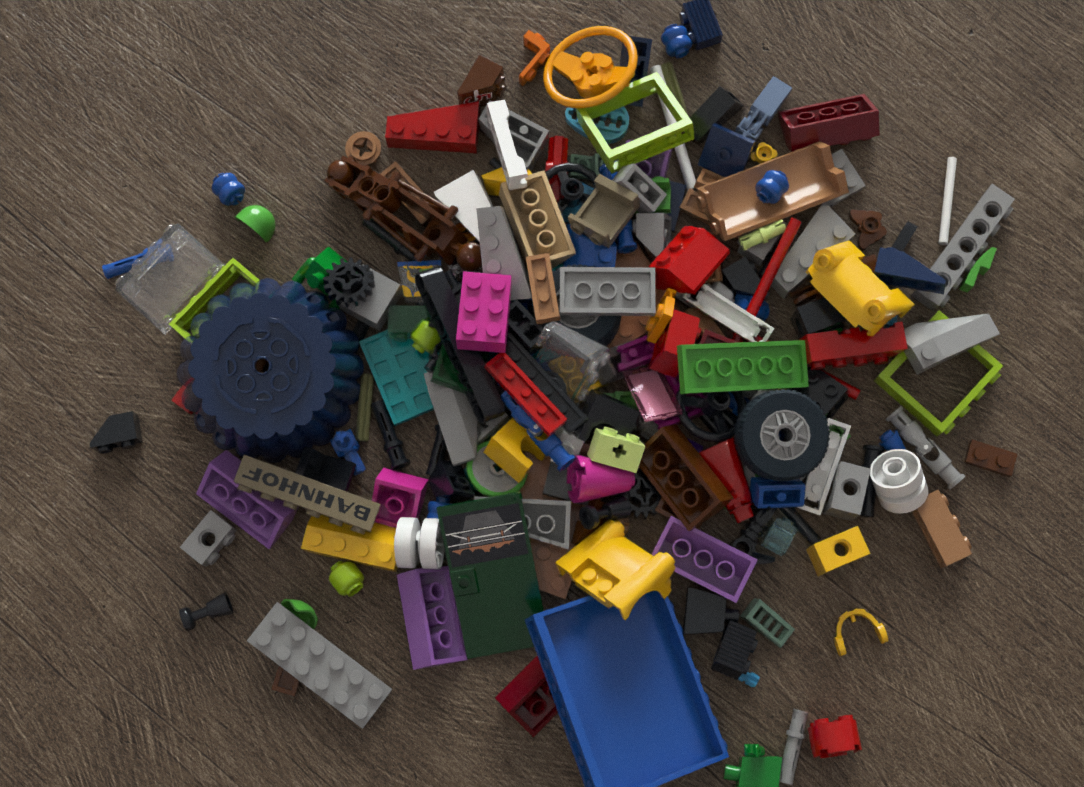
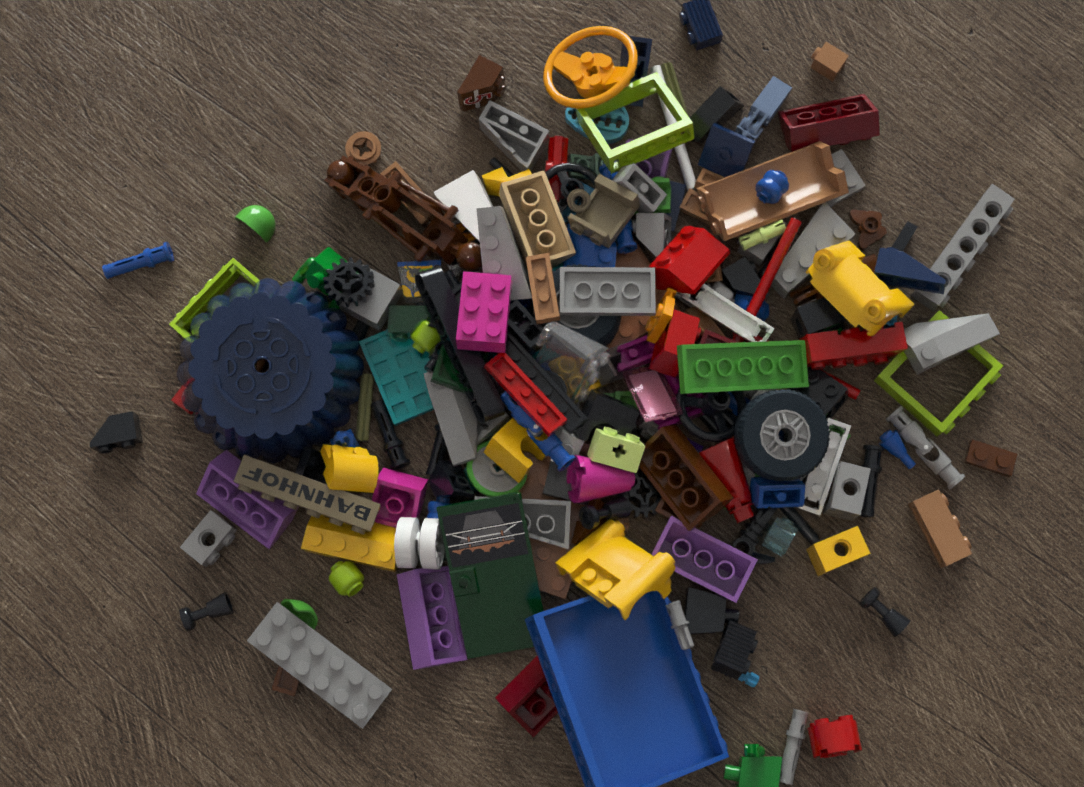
(167, 276): clear windscreen -> none
(228, 189): blue piece -> none
(349, 468): none -> yellow brick
(389, 239): black pin -> none
(436, 129): red wedge -> none
(512, 165): white piece -> none
(541, 48): orange bracket -> none
(585, 200): none -> dark tan plate
(676, 41): blue piece -> none
(679, 624): none -> light grey axle
(752, 608): sand green slope -> none
(763, 148): yellow plate -> none
(828, 61): none -> medium nougat brick
(879, 628): yellow piece -> none
(891, 618): none -> black piece
(899, 481): white wheel -> none
(947, 200): white bar -> none
(981, 266): bright green slope -> none

